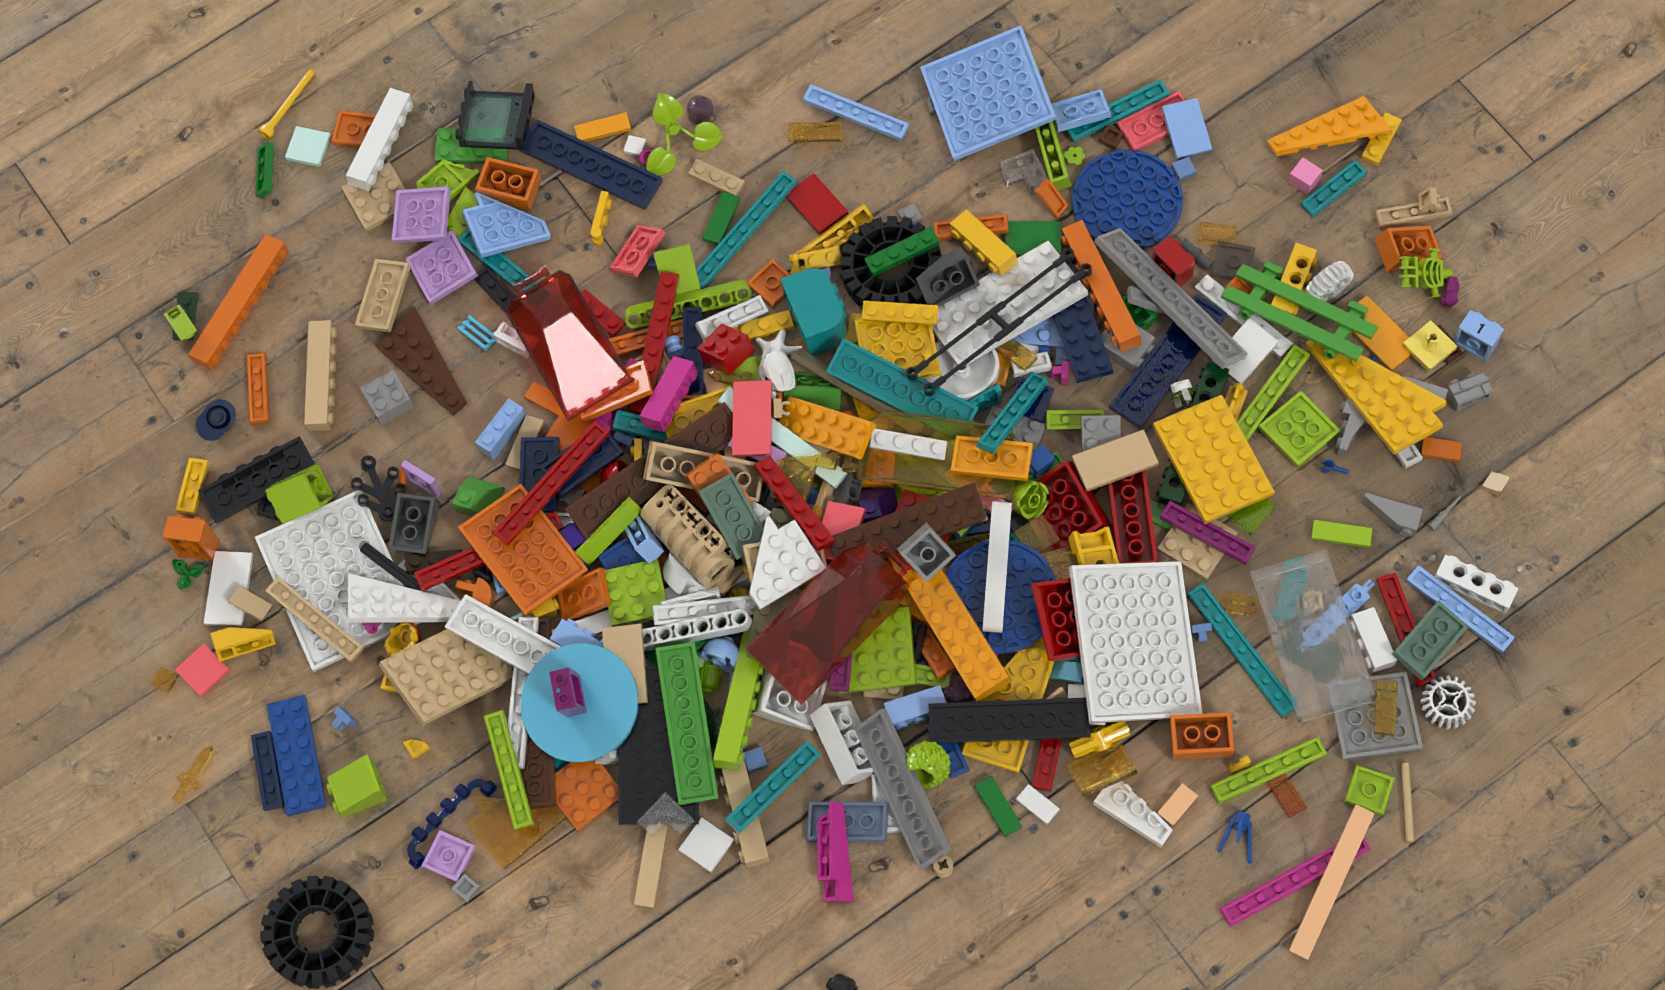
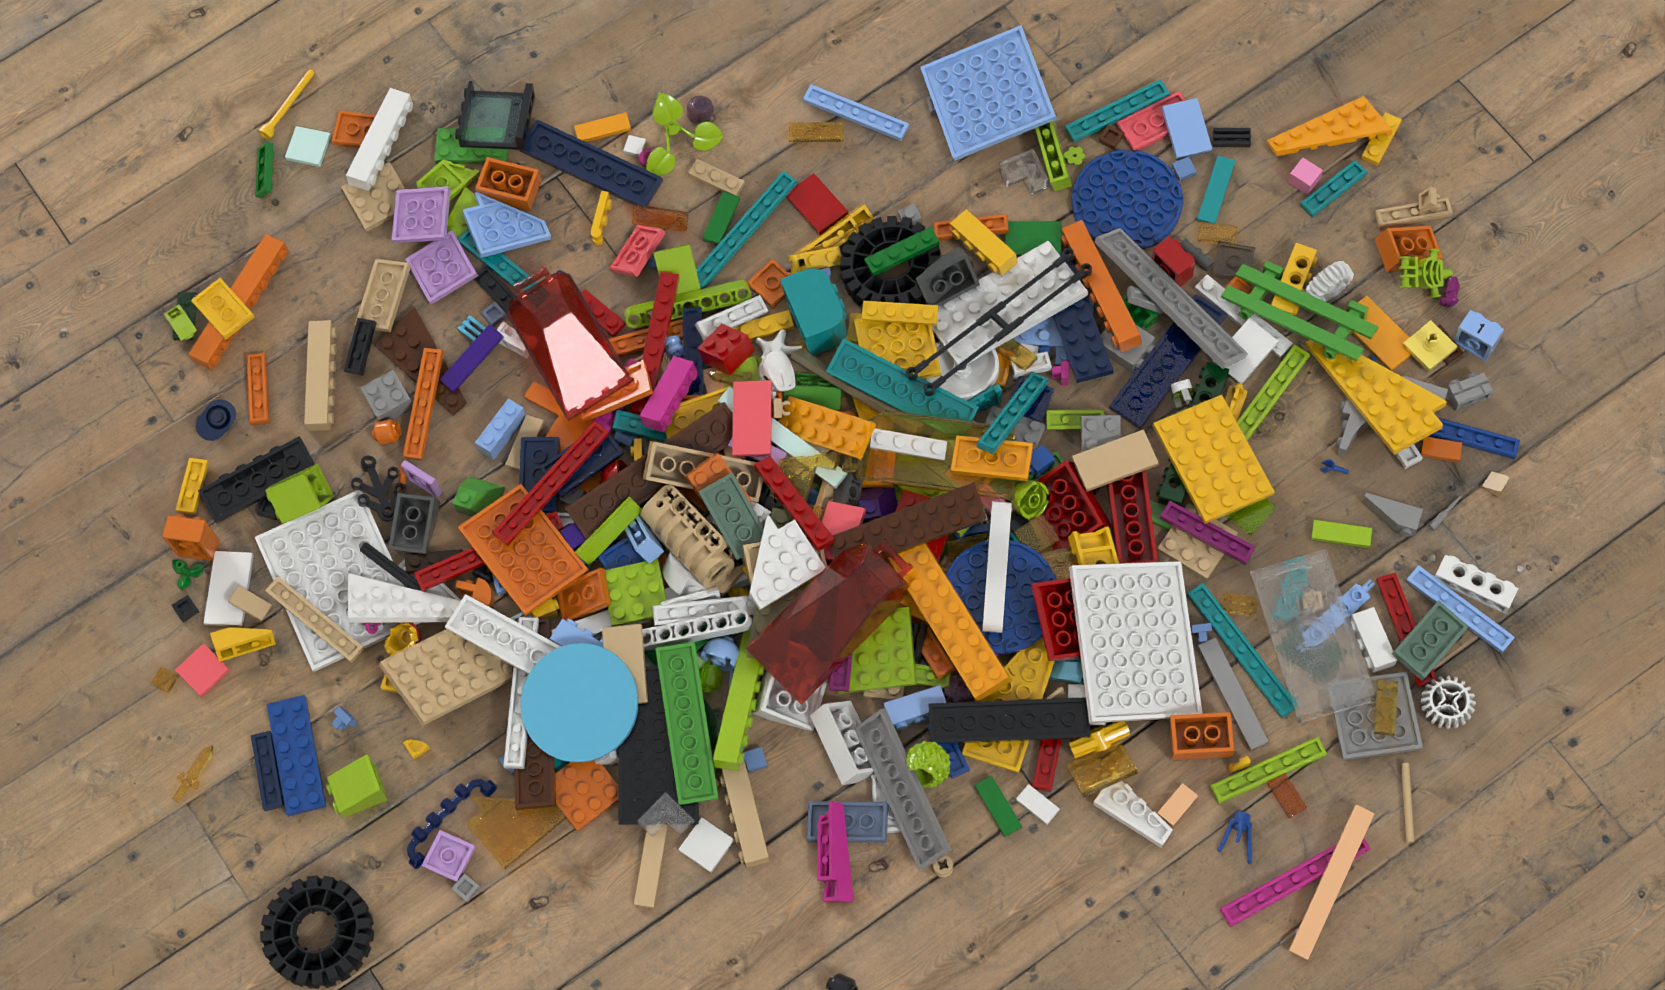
(185, 608): none -> black plate
(222, 308): none -> yellow tile
(360, 346): none -> black tile
(386, 432): none -> orange head
(423, 404): none -> orange plate
(471, 358): none -> dark purple tile
(494, 314): none -> sand blue tile
(509, 770): lime tile -> none
(570, 698): magenta window -> none
(660, 217): none -> clear orange plate
(772, 787): teal plate -> none
(926, 552): light grey brick -> none
(1051, 198): orange tile -> none
(1081, 110): light blue tile -> none
(1216, 190): none -> teal tile
(1231, 134): none -> black tile
(1233, 694): none -> light grey tile
(1299, 429): lime plate -> none
(1369, 790): lime tile -> none
(1478, 439): none -> blue tile

